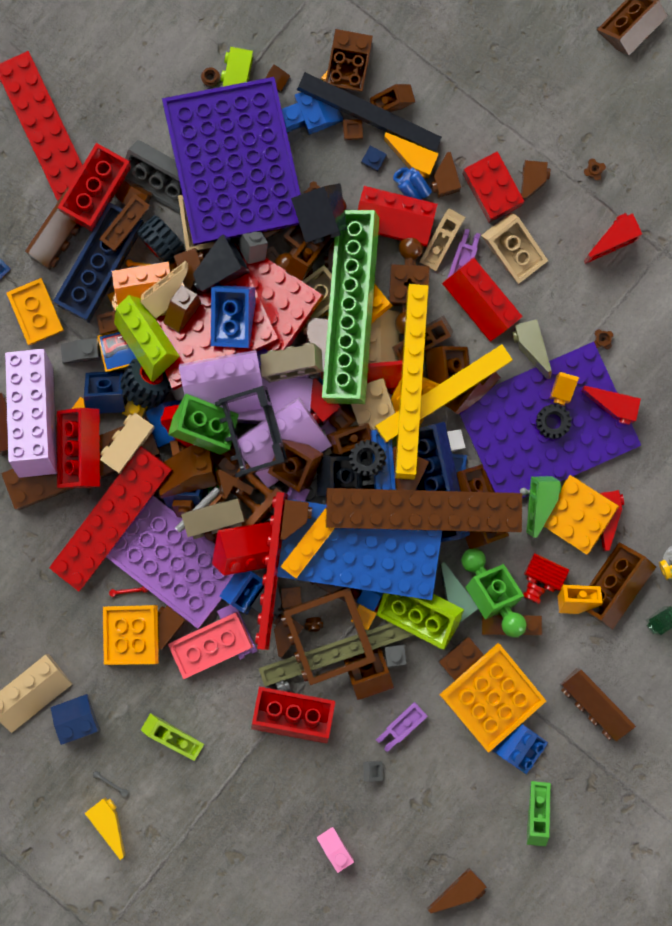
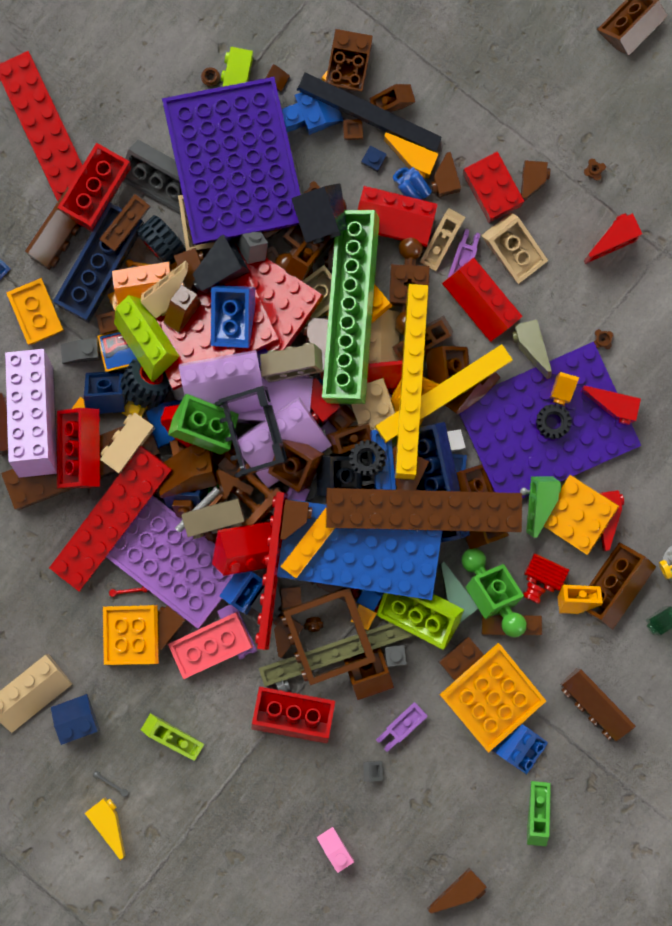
(128, 189): reddish brown slope -> none

